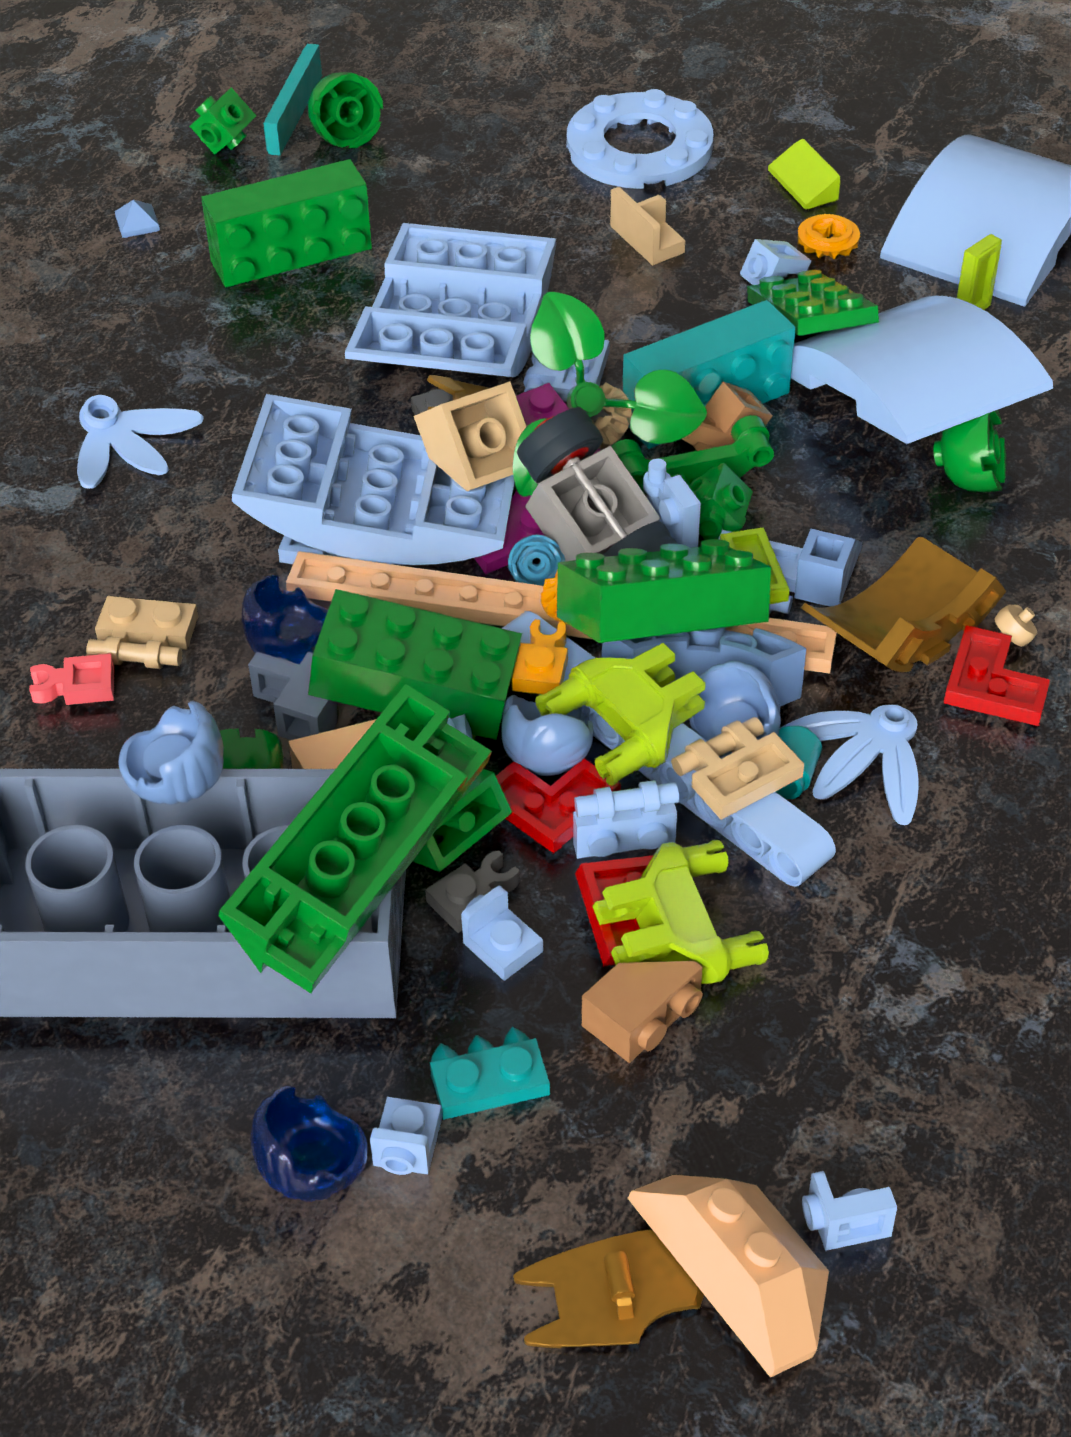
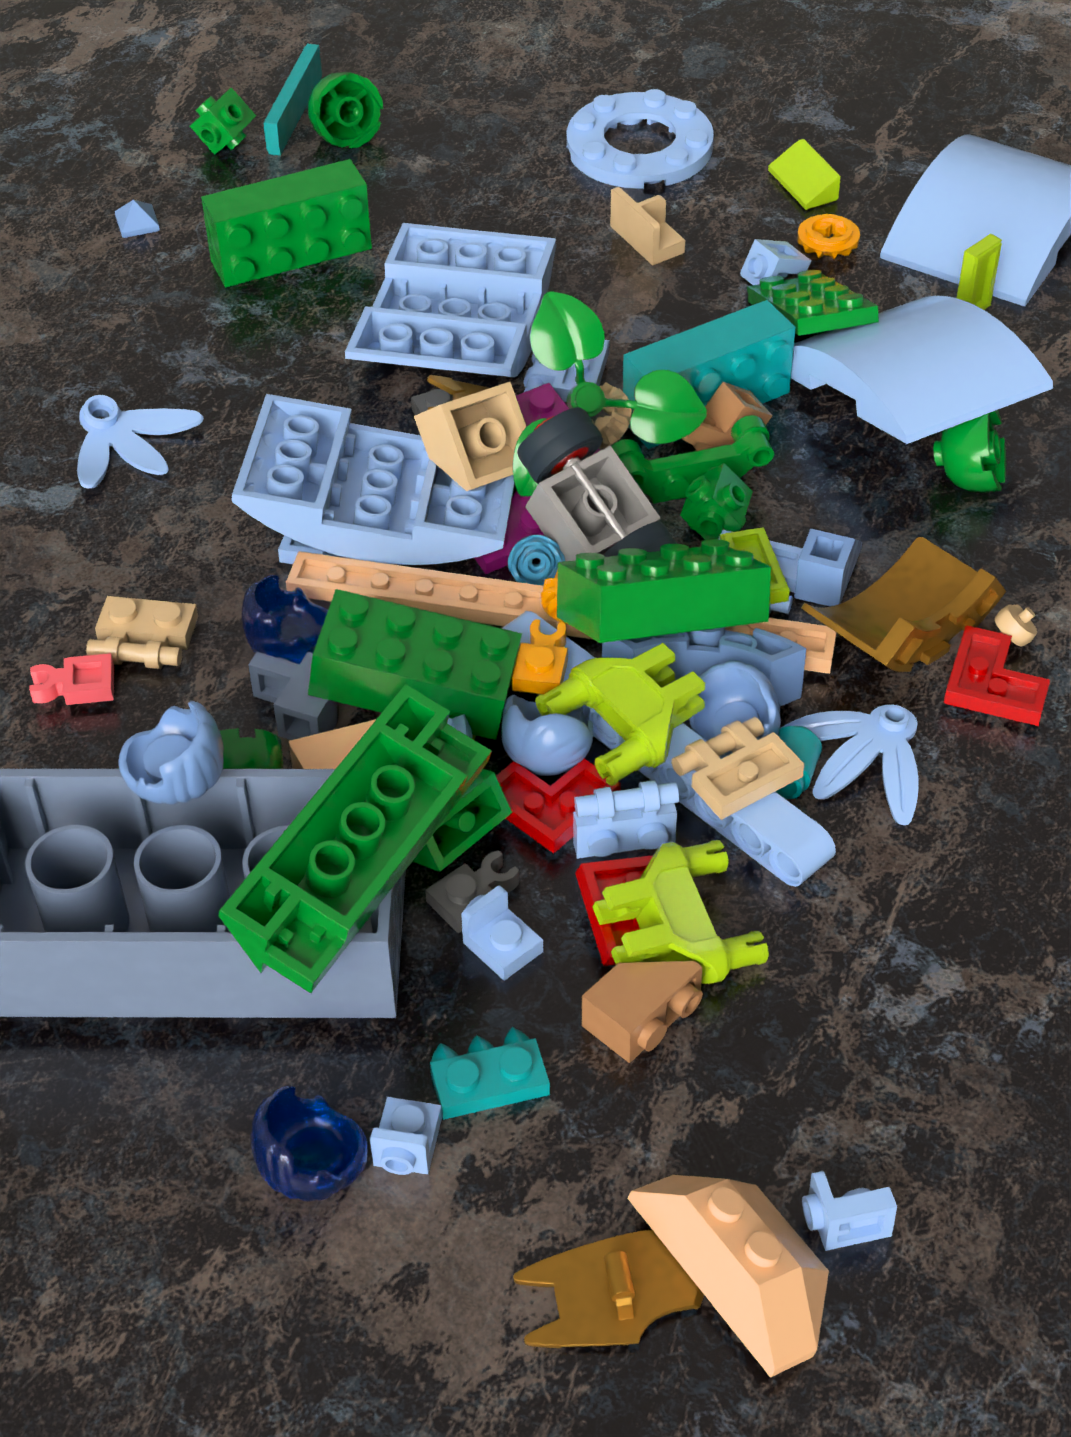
(673, 503): light blue plate -> none

